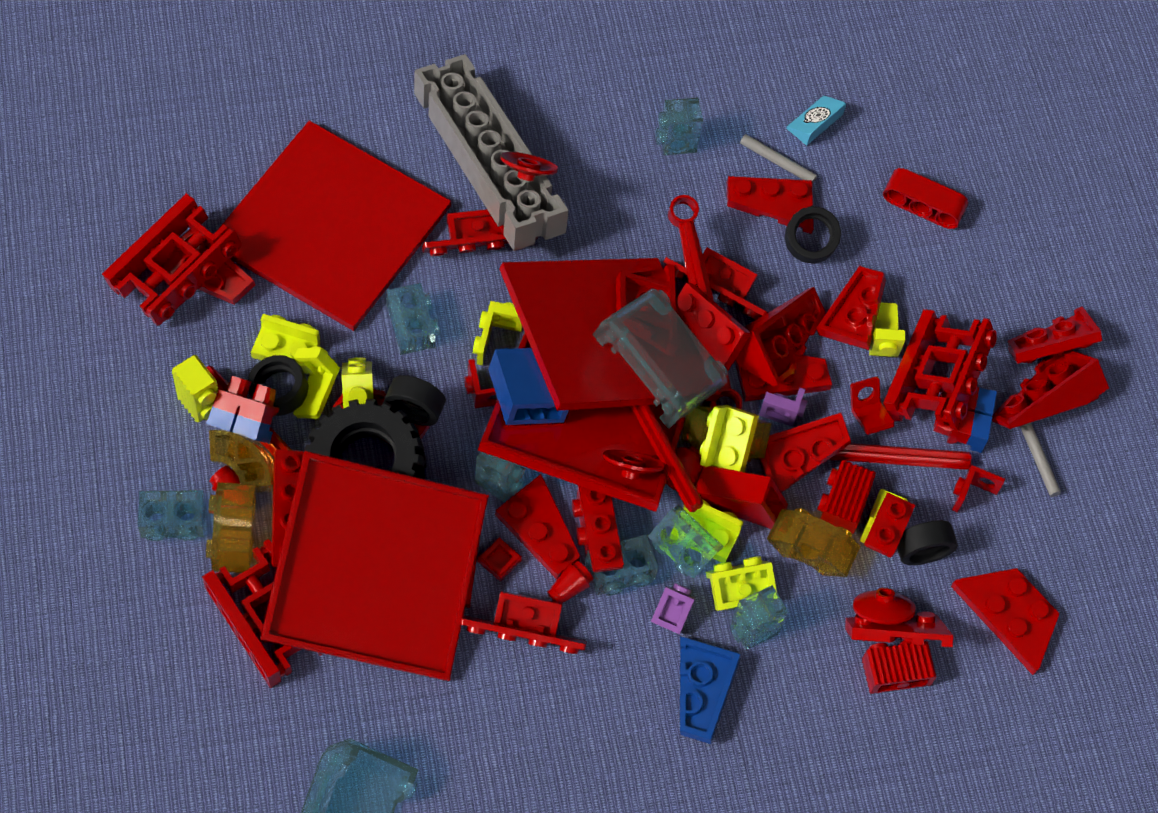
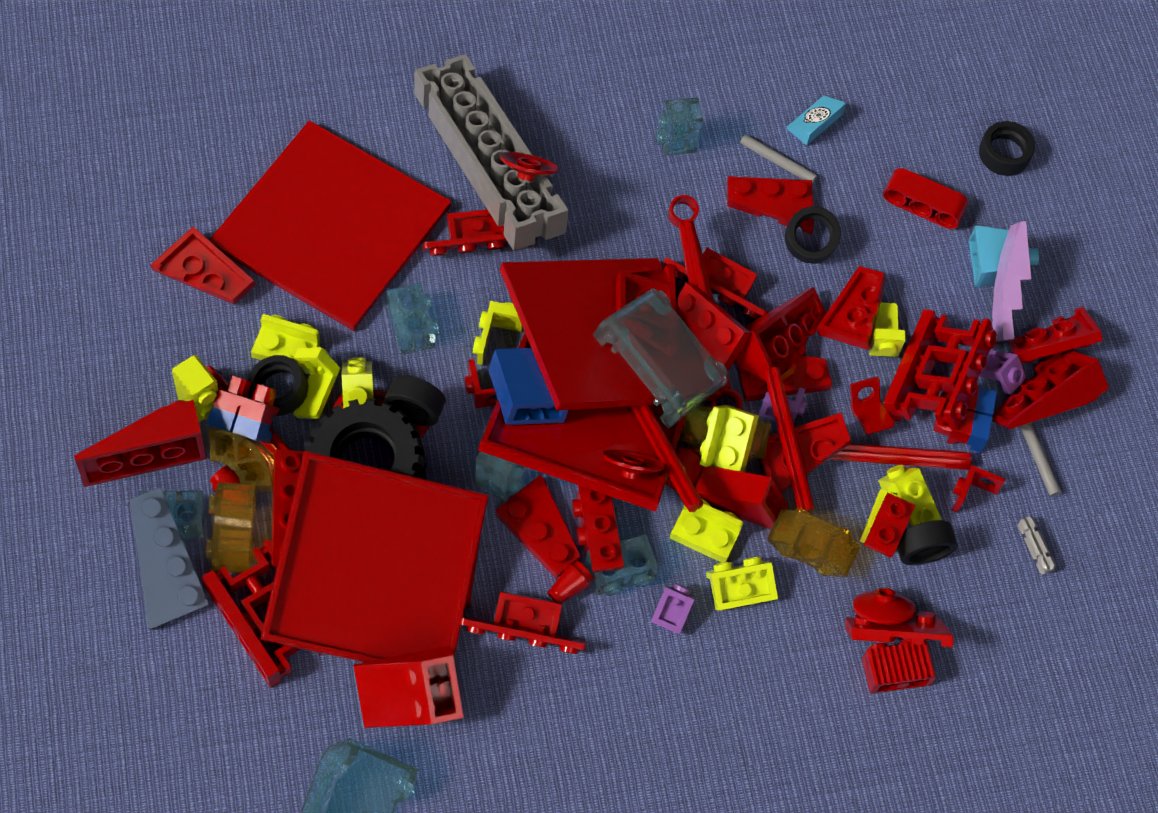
(150, 444): none -> red slope
(157, 245): red fence -> none
(164, 564): none -> sand blue wing
(409, 689): none -> red slope
(499, 559): red tile -> none
(690, 535): clear light blue brick -> none
(704, 687): blue wing -> none
(758, 617): clear light blue brick -> none
(788, 438): none -> red axle
(847, 495): red brick -> none
(911, 487): none -> neon yellow bracket
(985, 253): none -> medium azure torso
(1004, 368): none -> medium lavender bracket
(1012, 270): none -> lavender slope
(1012, 612): red wing -> none
(1015, 133): none -> black tyre
(1037, 545): none -> light grey axle

